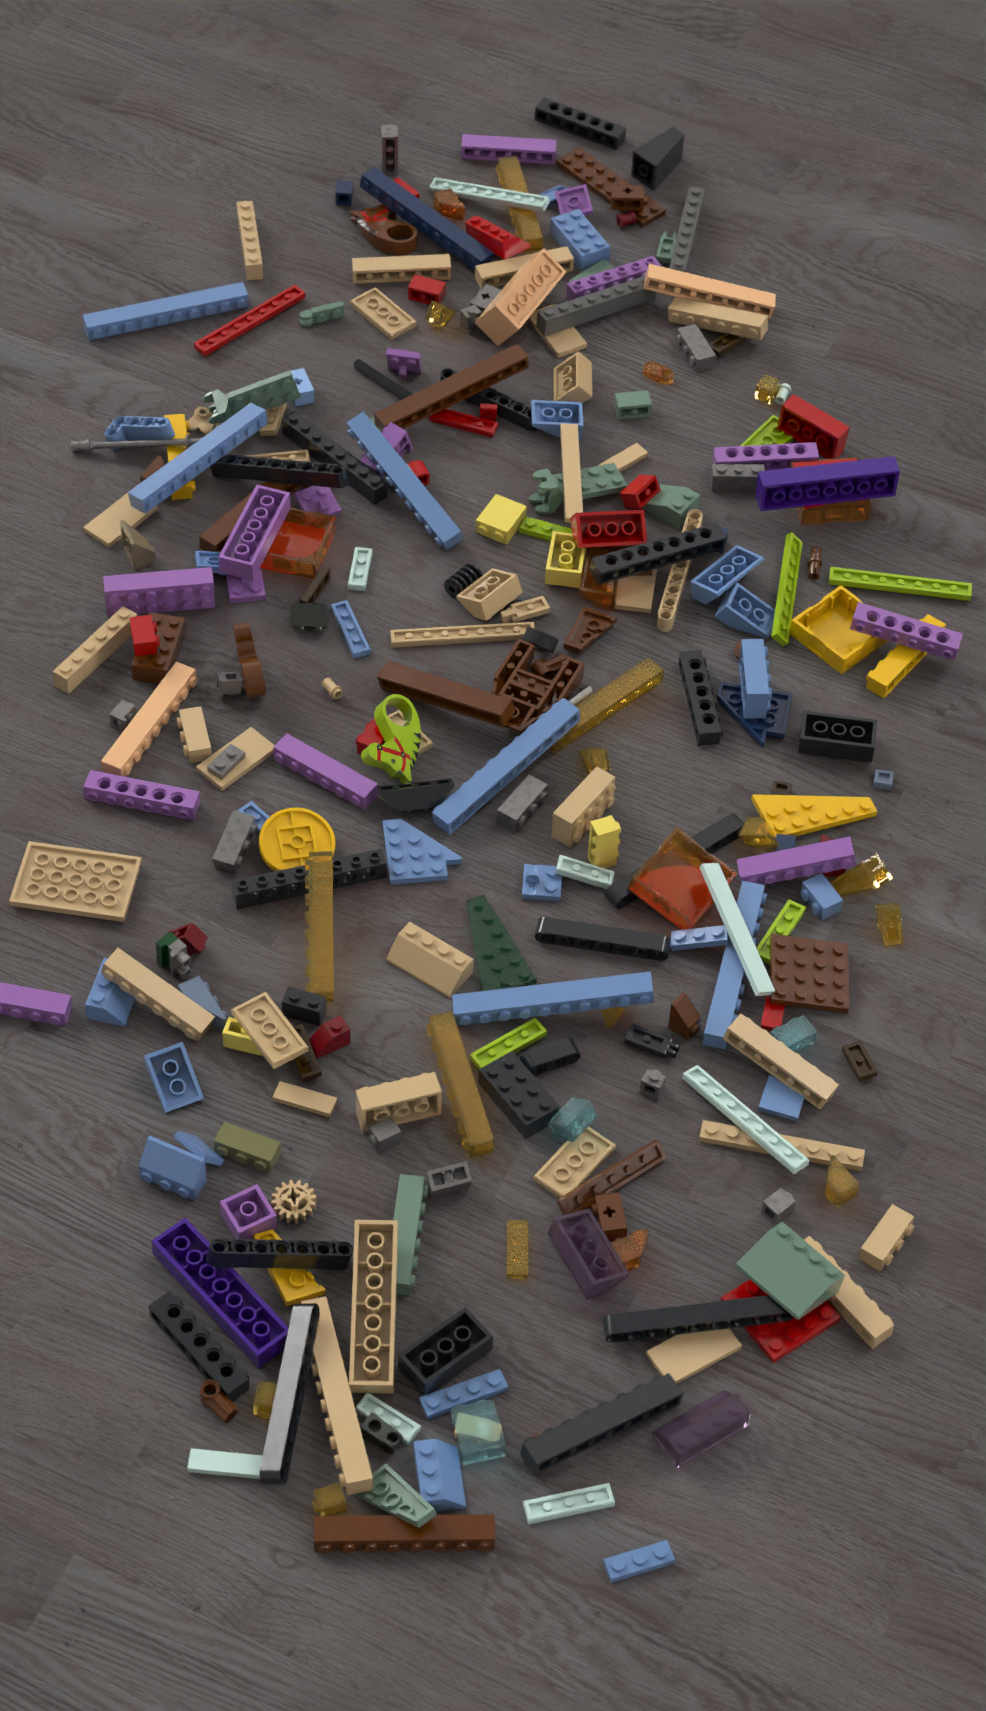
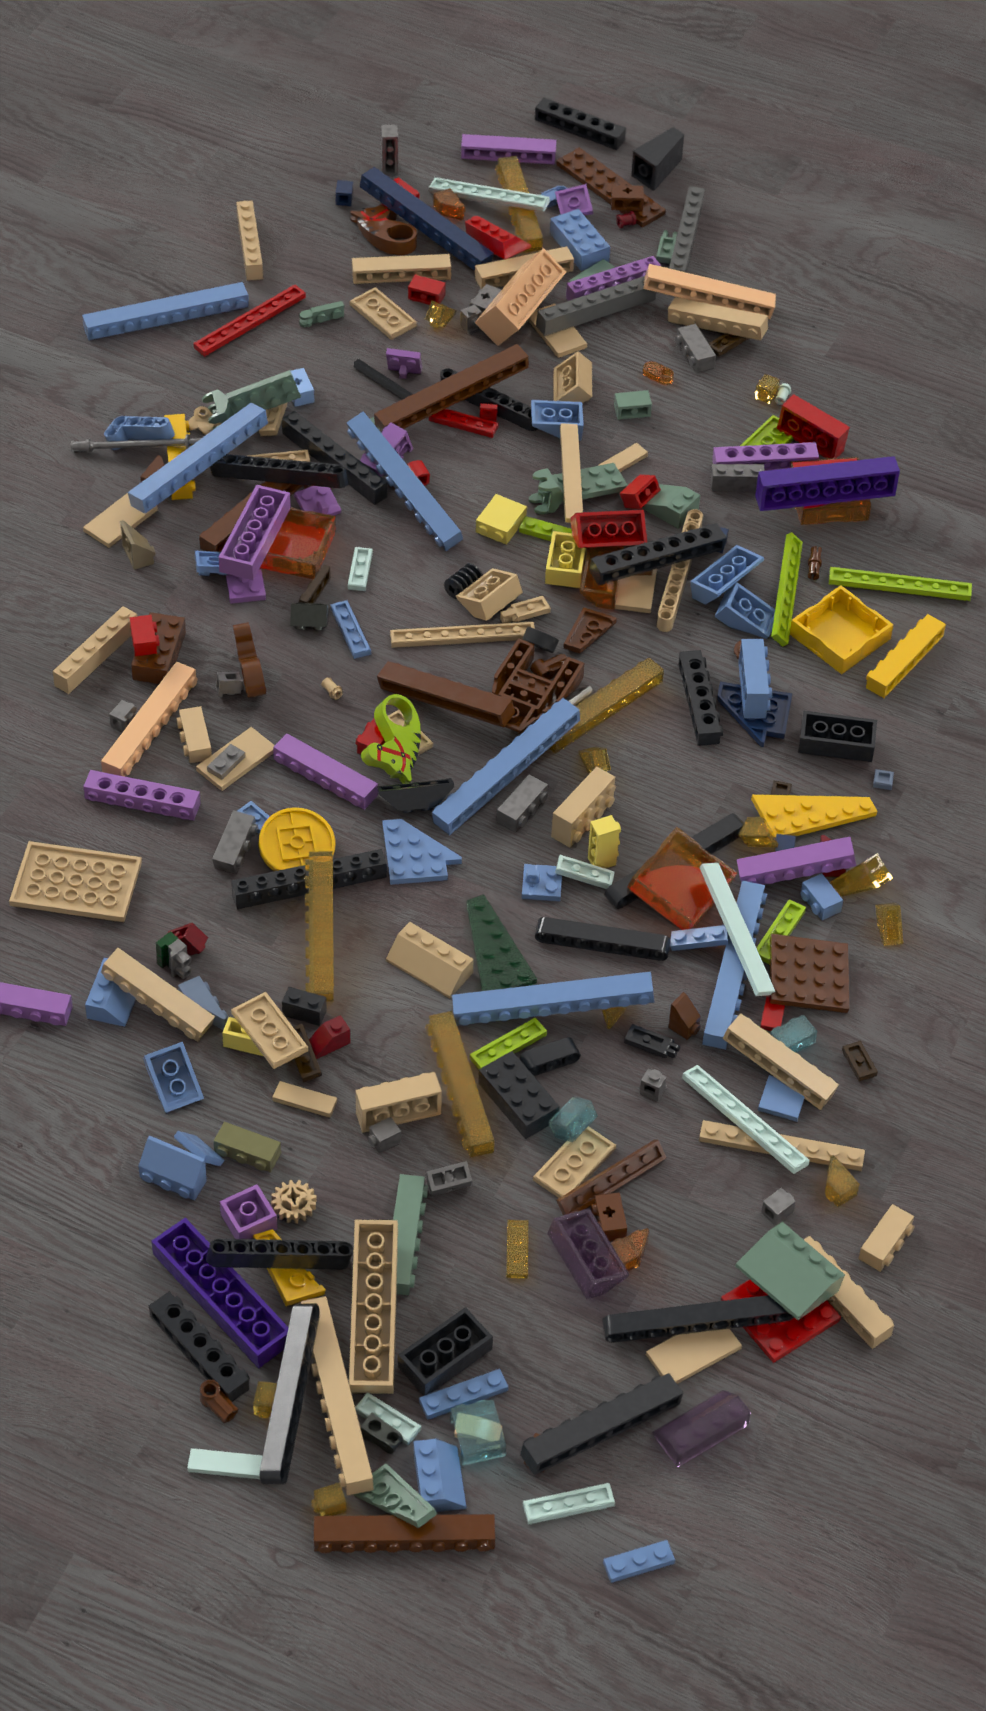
(160, 591): medium lavender brick -> none
(906, 631): medium lavender brick -> none

